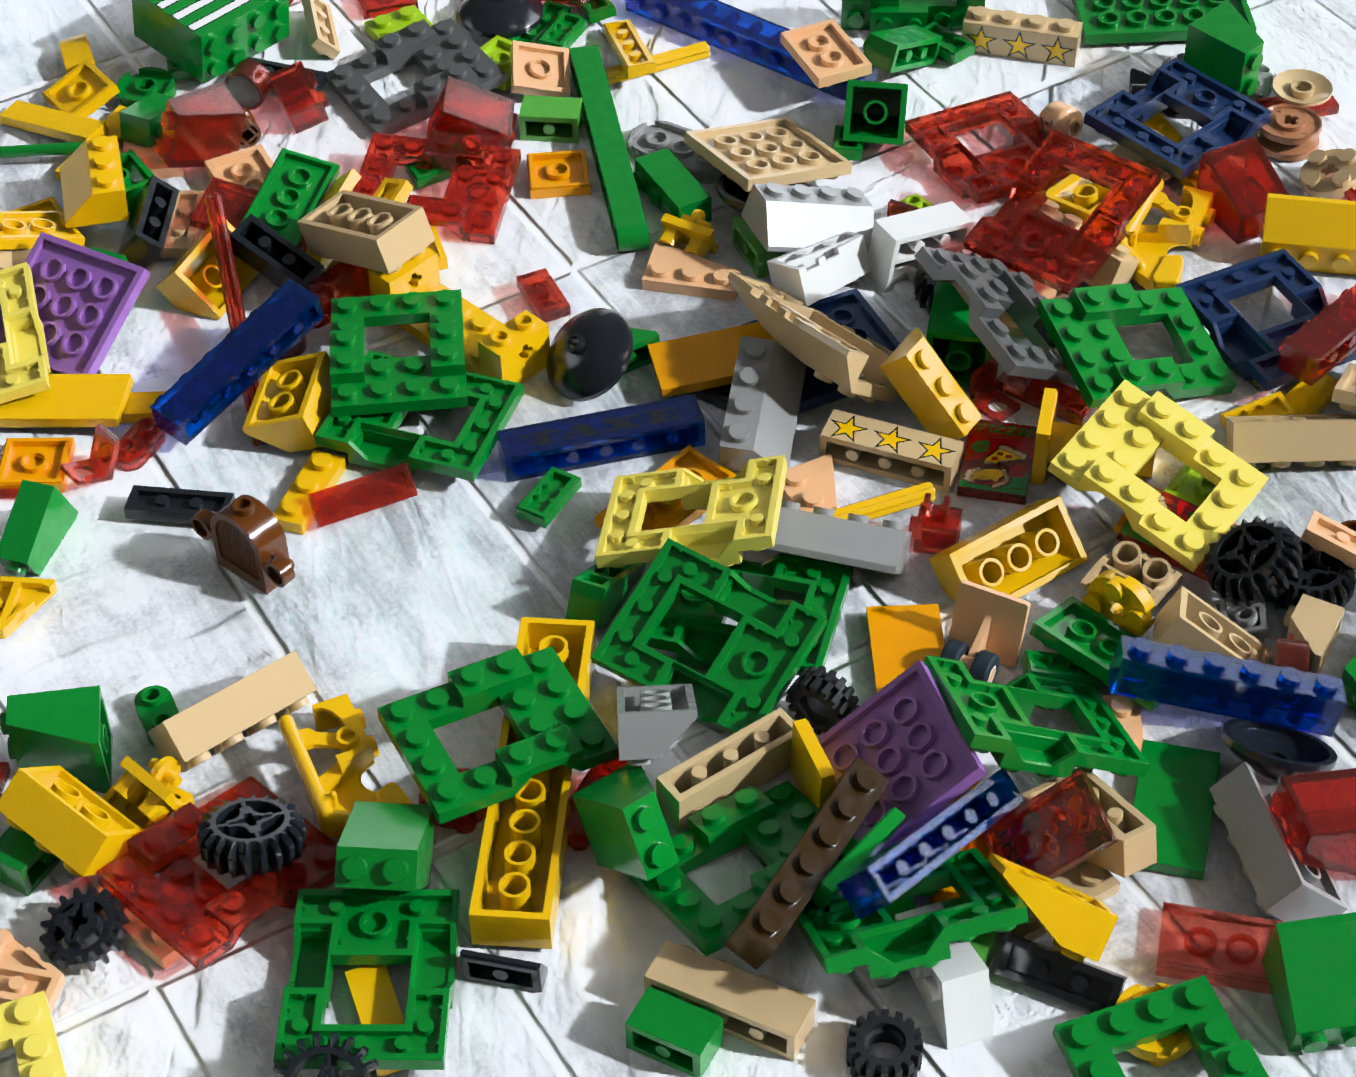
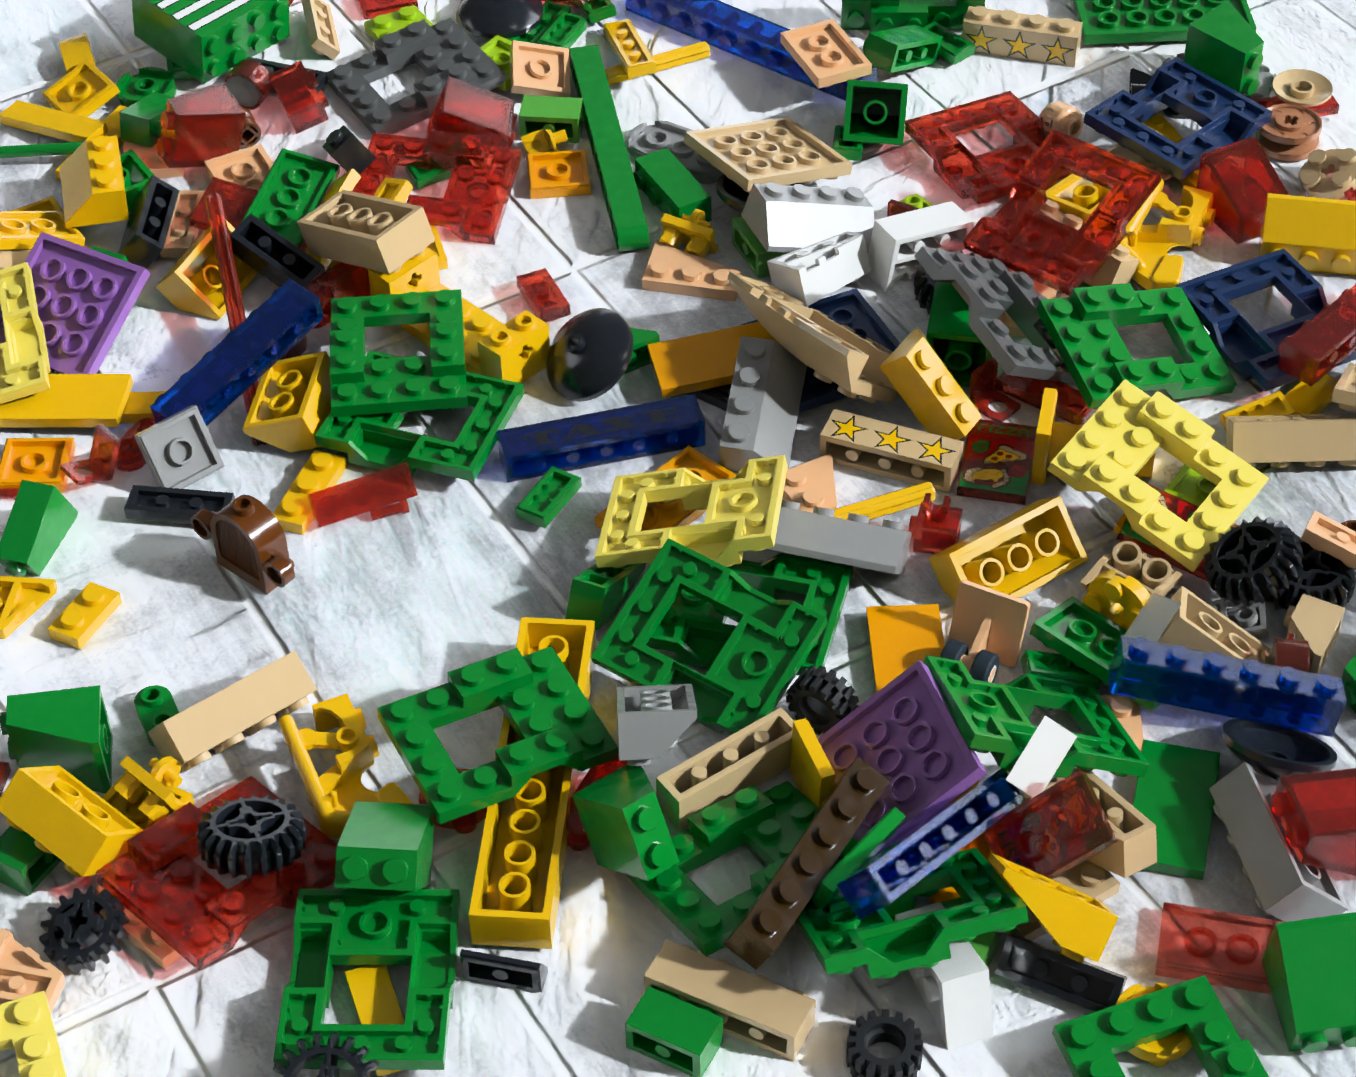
(84, 615): none -> yellow plate
(179, 449): none -> light grey tile
(348, 150): none -> black slope
(401, 507): none -> clear red piece
(543, 140): none -> yellow piece
(1041, 757): none -> white sticker
(1153, 618): none -> white sticker

